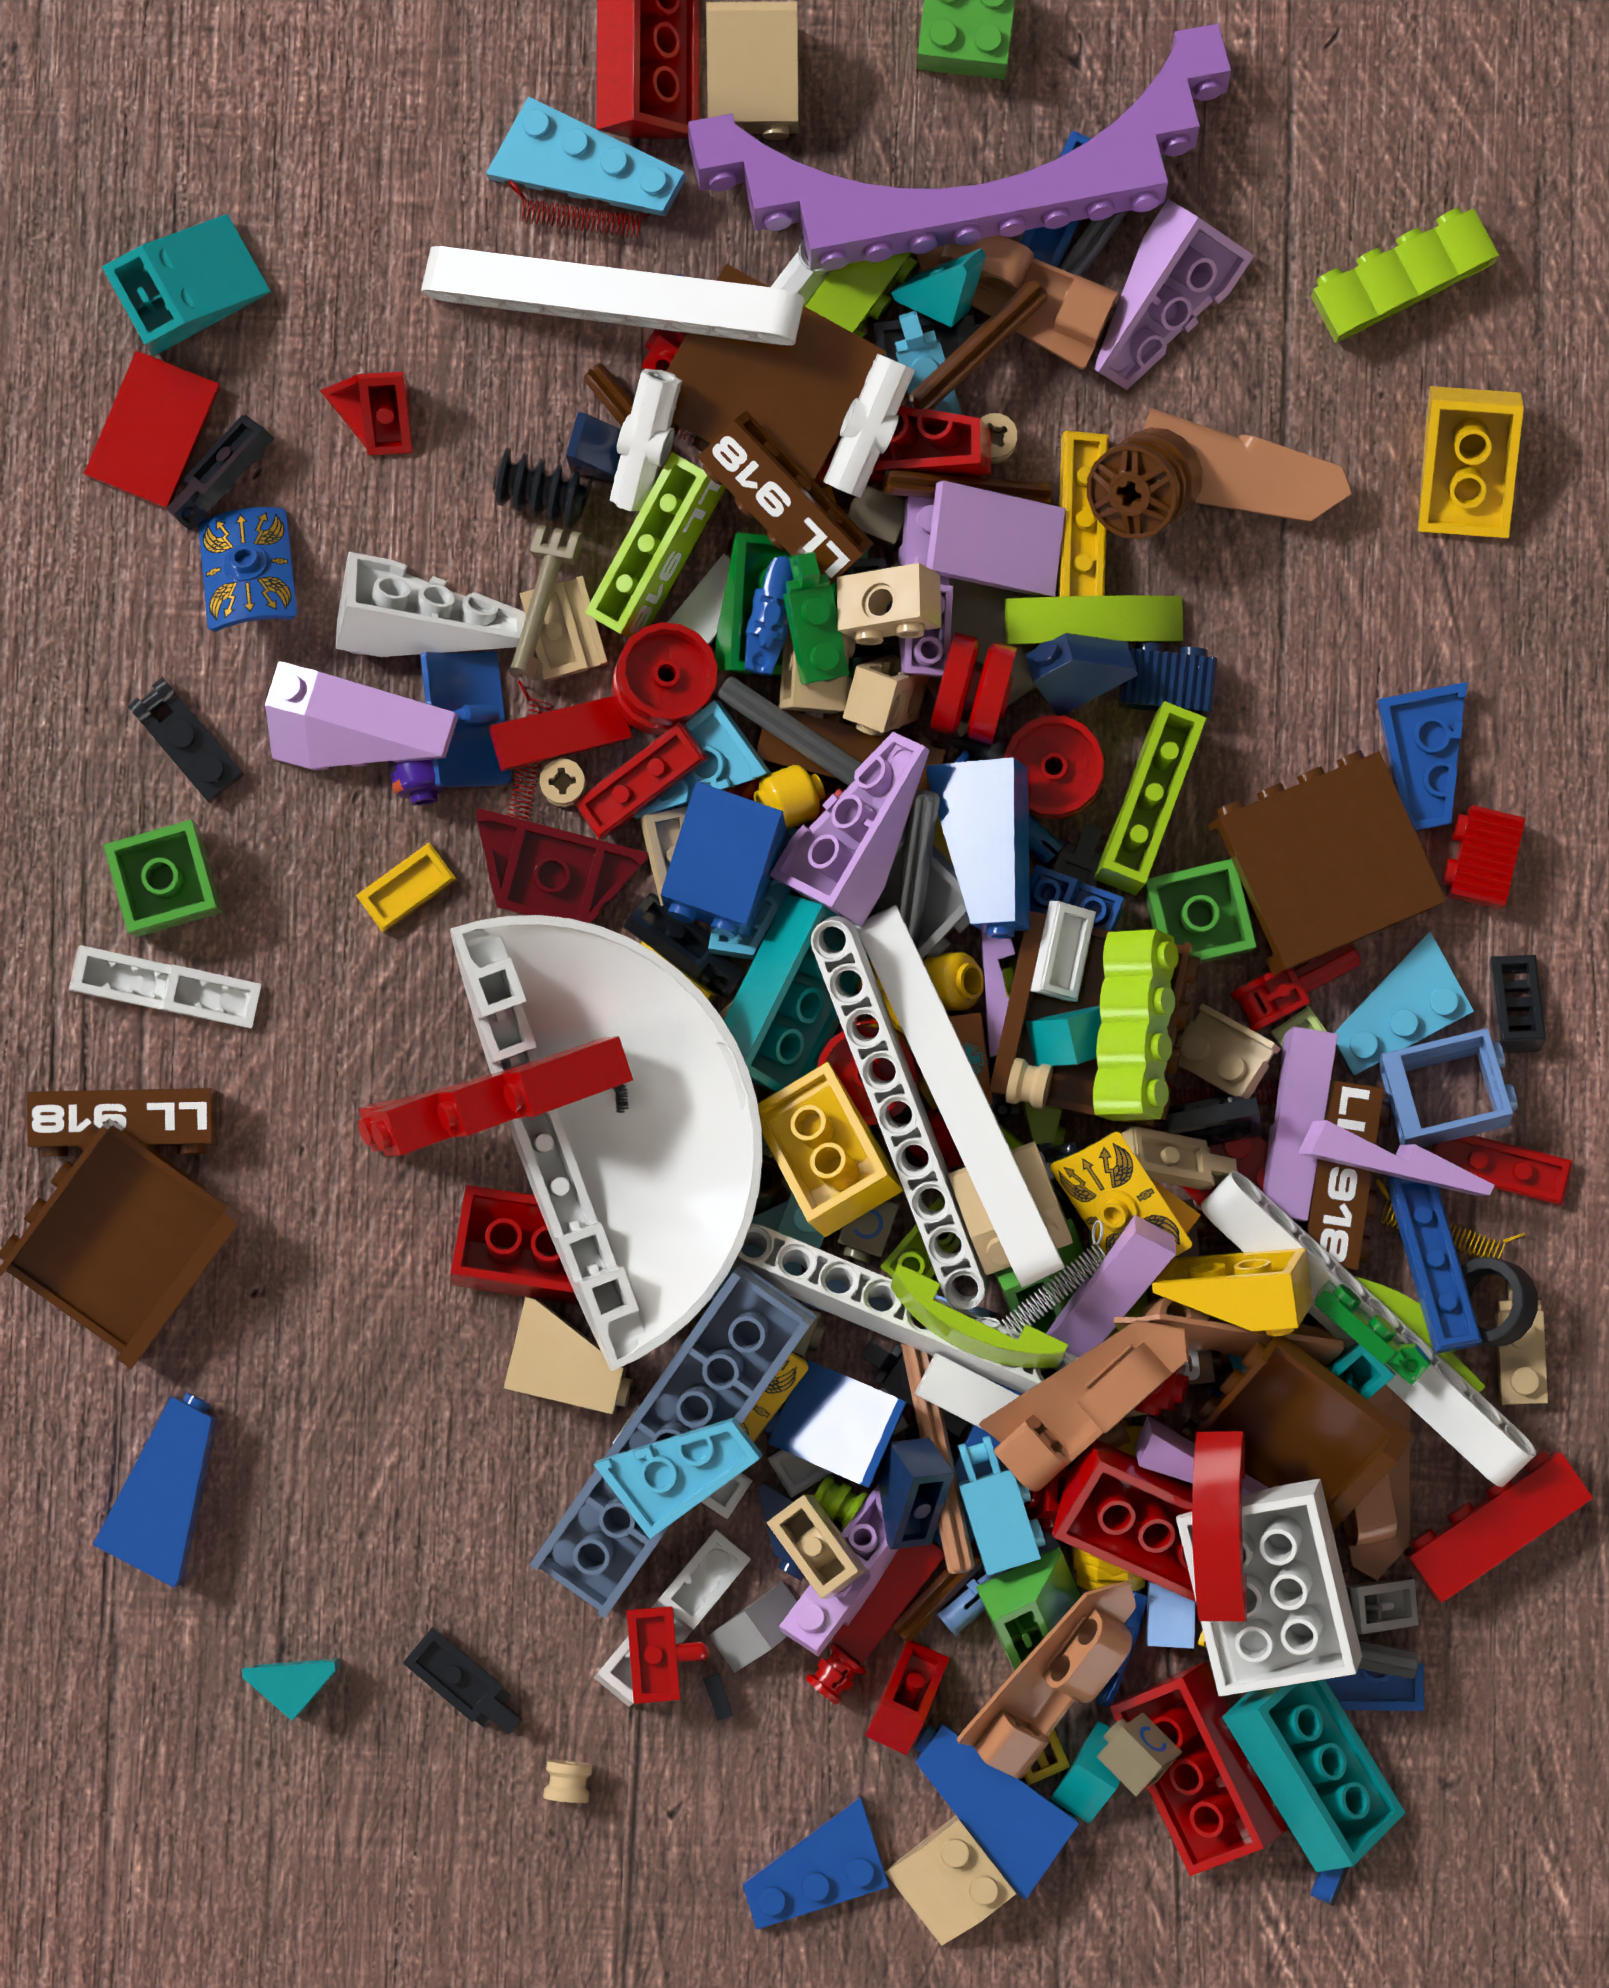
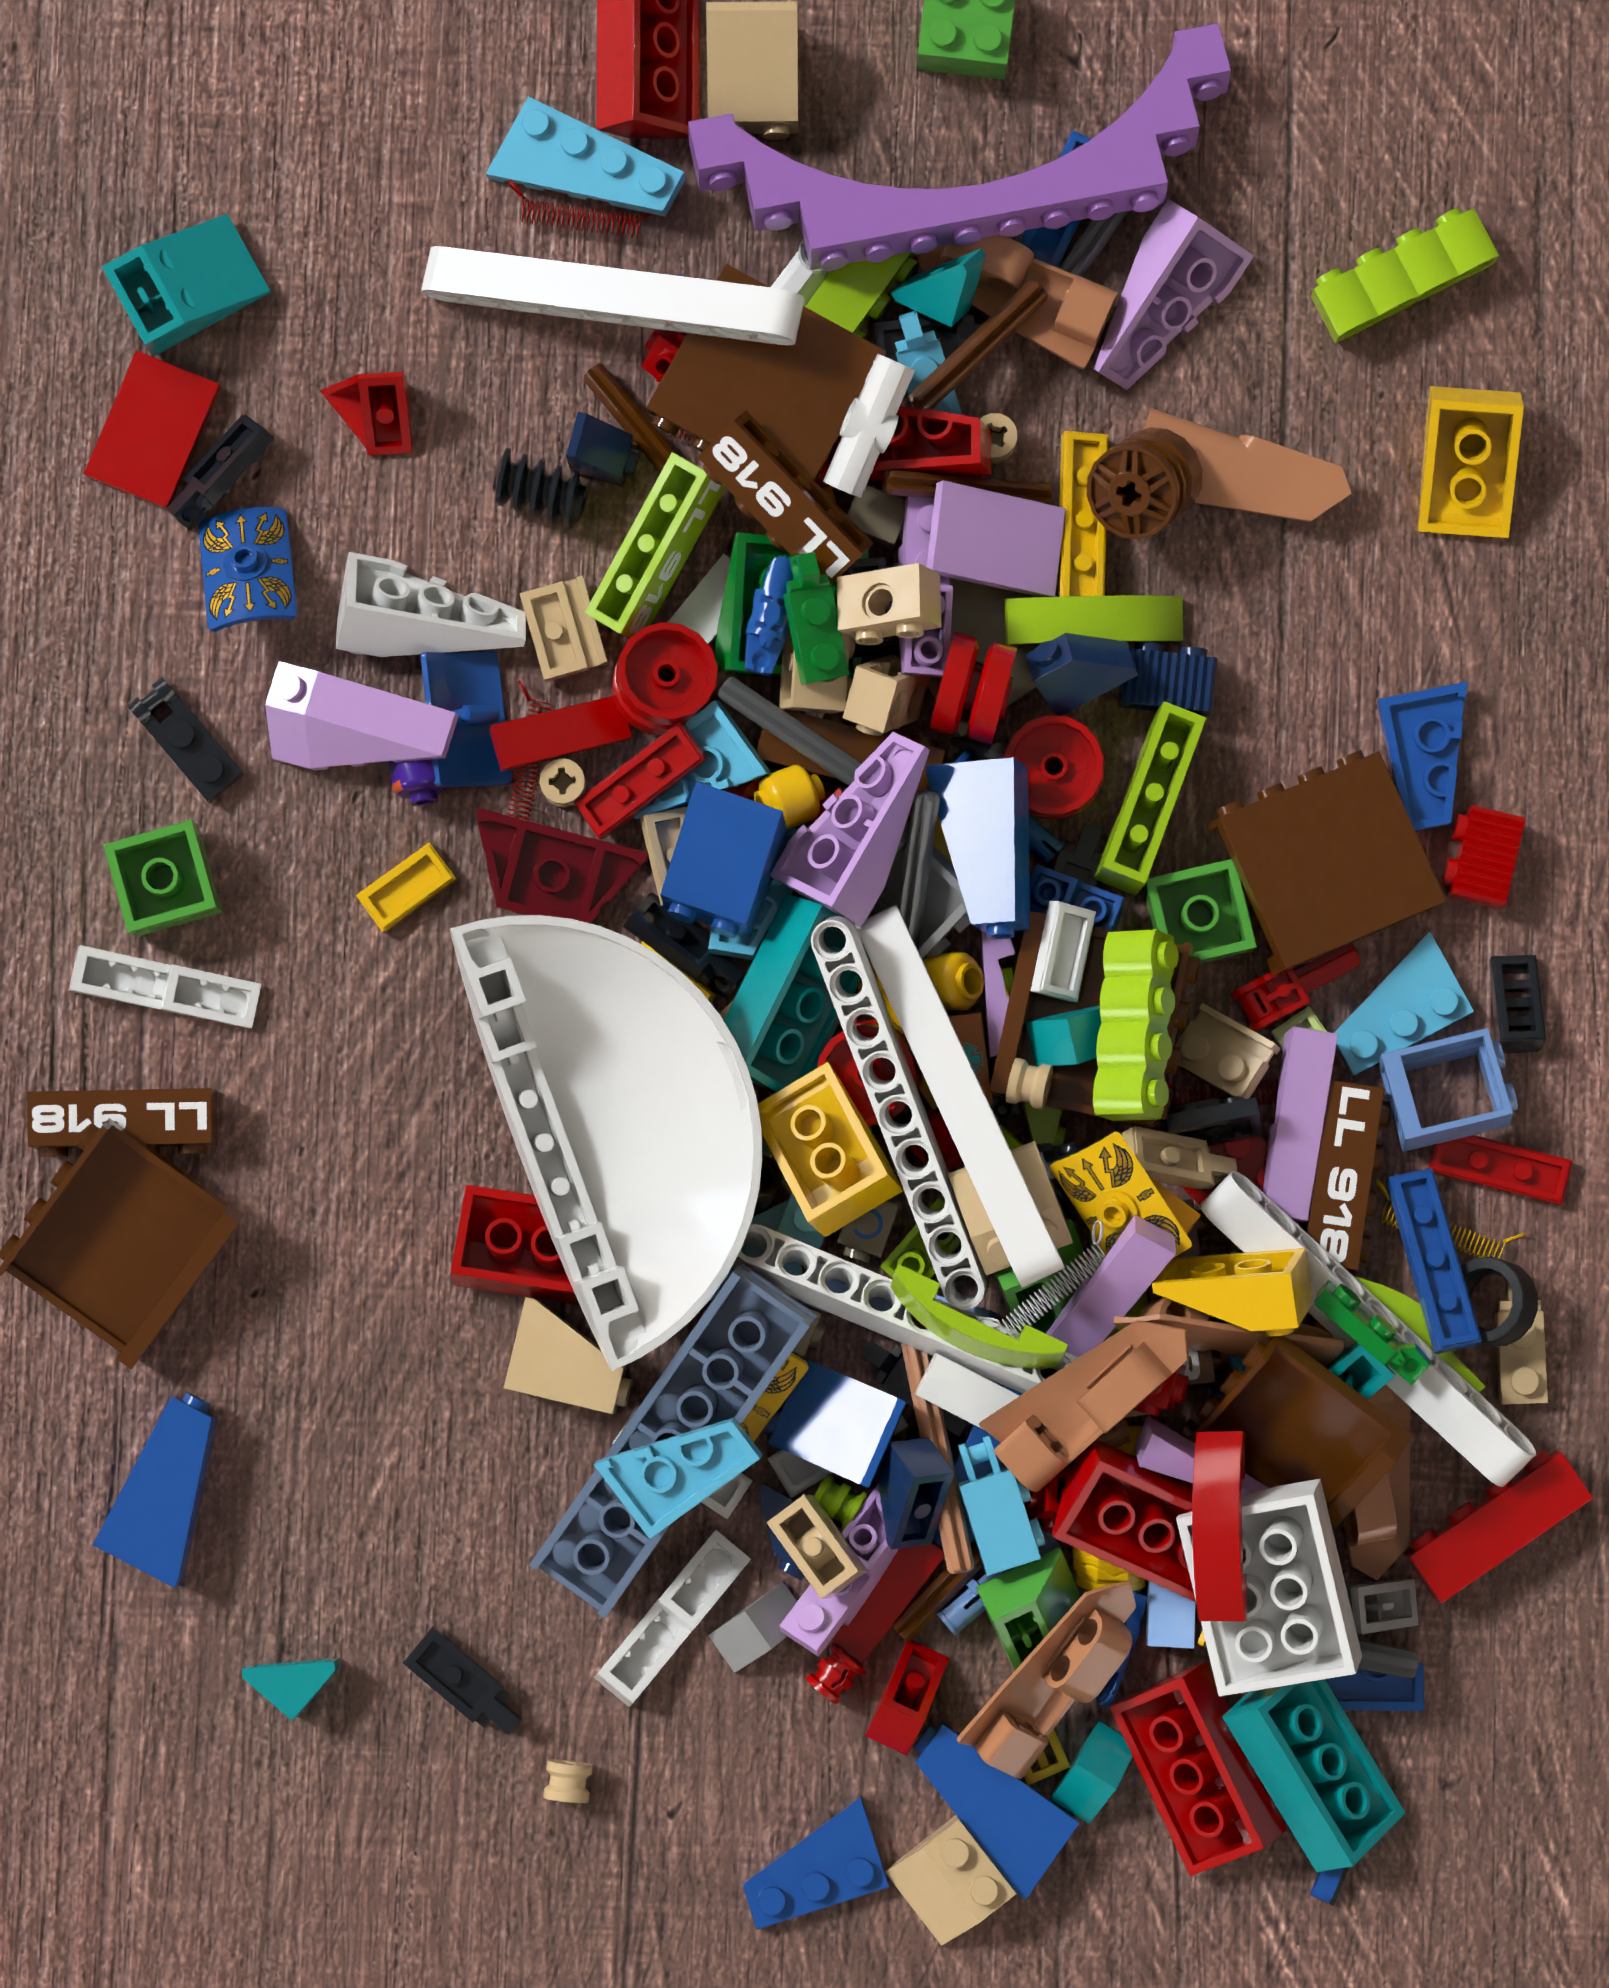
(488, 1101): red arch -> none
(553, 555): dark tan hinge -> none
(620, 1101): black leg -> none
(645, 438): white piece -> none
(656, 1654): red plate -> none
(718, 1696): black piece -> none
(1138, 1753): dark tan brick -> none
(1411, 1162): lavender slope -> none

